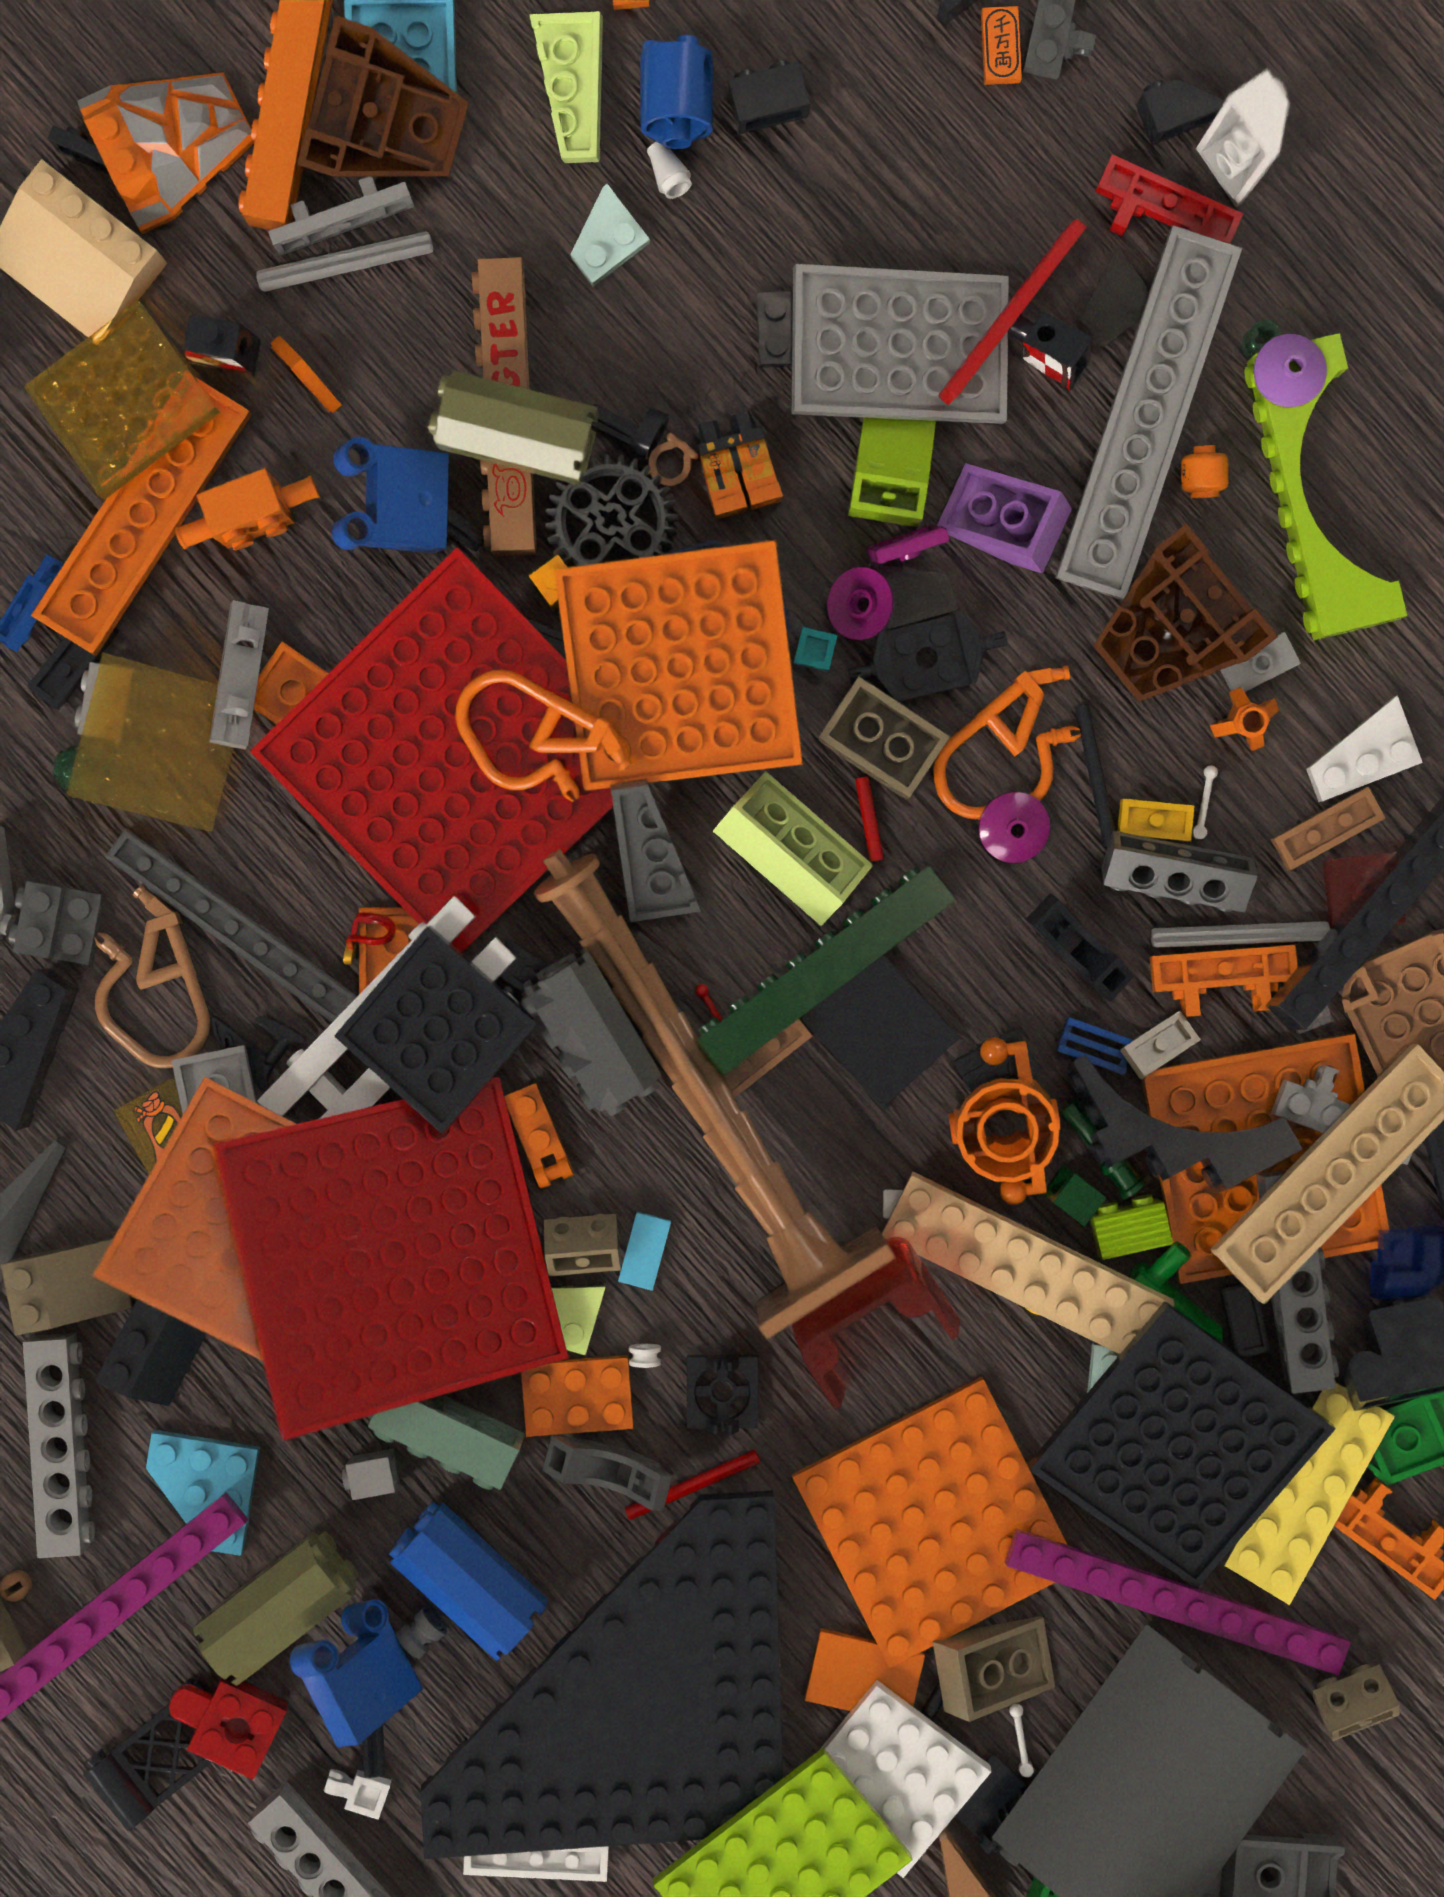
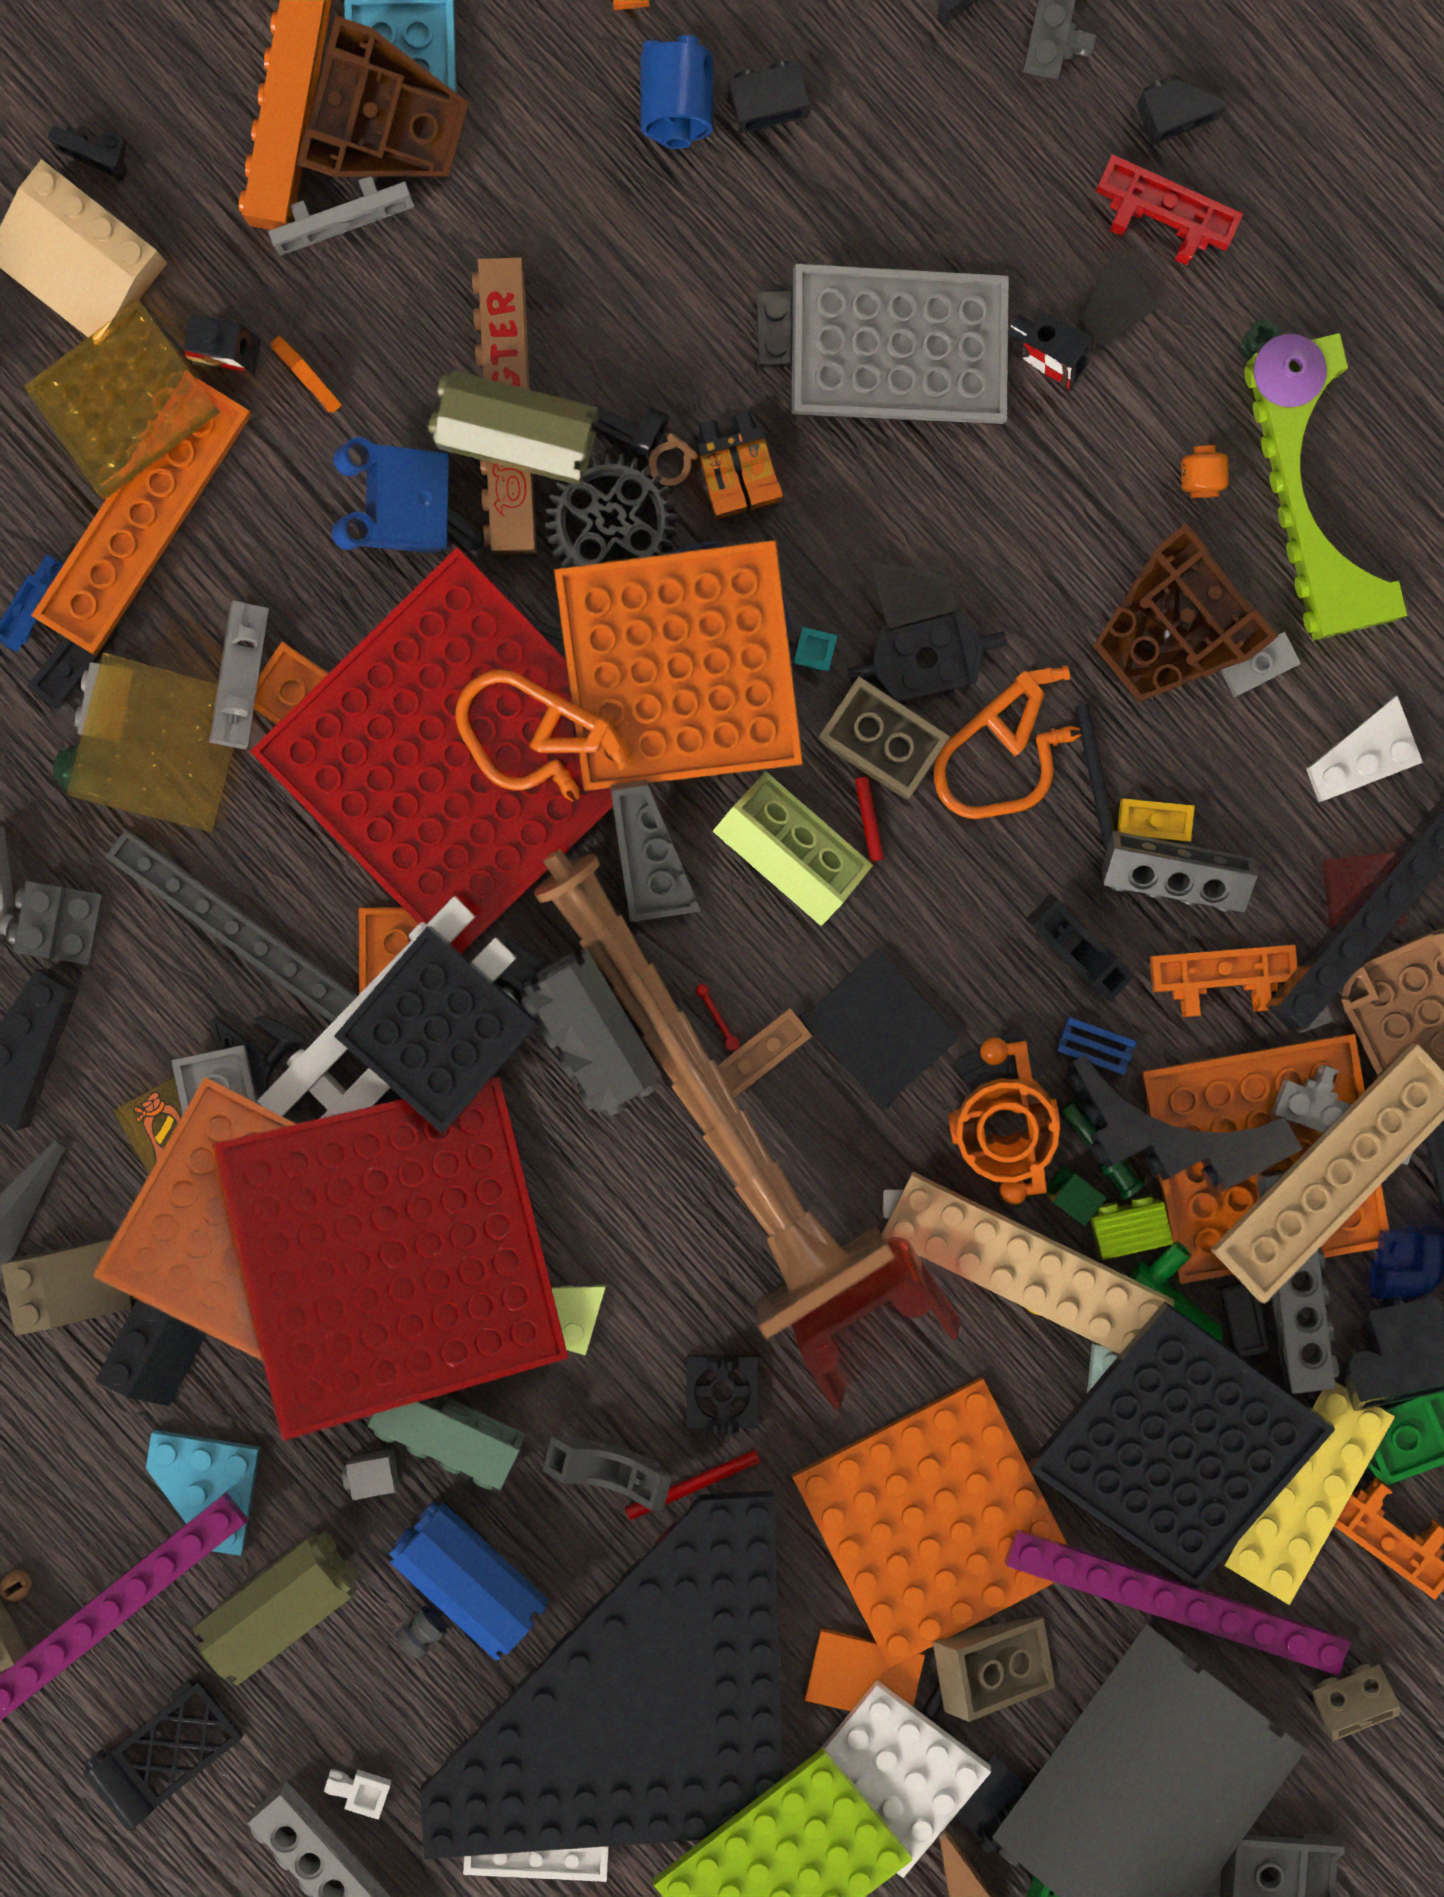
(53, 1534): light grey brick -> none
(145, 978): medium nougat piece -> none
(166, 140): wedge -> none
(230, 1724): red brick -> none
(246, 510): orange brick -> none
(344, 261): light grey axle -> none
(361, 1683): blue piece -> none
(362, 917): red piece -> none
(538, 1134): orange plate -> none
(545, 581): light orange brick -> none
(572, 70): yellowish green wing -> none
(578, 1396): orange plate -> none
(582, 1244): dark tan brick -> none
(607, 238): light aqua wing -> none
(644, 1250): medium azure tile -> none
(645, 1355): white bush -> none
(669, 171): white cone -> none
(825, 970): dark green brick -> none
(846, 603): magenta dish -> none
(892, 470): lime slope -> none
(907, 545): magenta plate -> none
(1001, 45): orange tile -> none
(1002, 815): magenta dish -> none
(1006, 516): medium lavender slope -> none
(1011, 311): red tile -> none
(1025, 1767): white hinge -> none
(1148, 412): light grey plate -> none
(1160, 1045): dark tan plate -> none
(1199, 830): white hinge -> none
(1239, 934): light grey axle -> none
(1246, 136): white slope -> none
(1246, 719): orange rock -> none
(1328, 828): medium nougat plate -> none

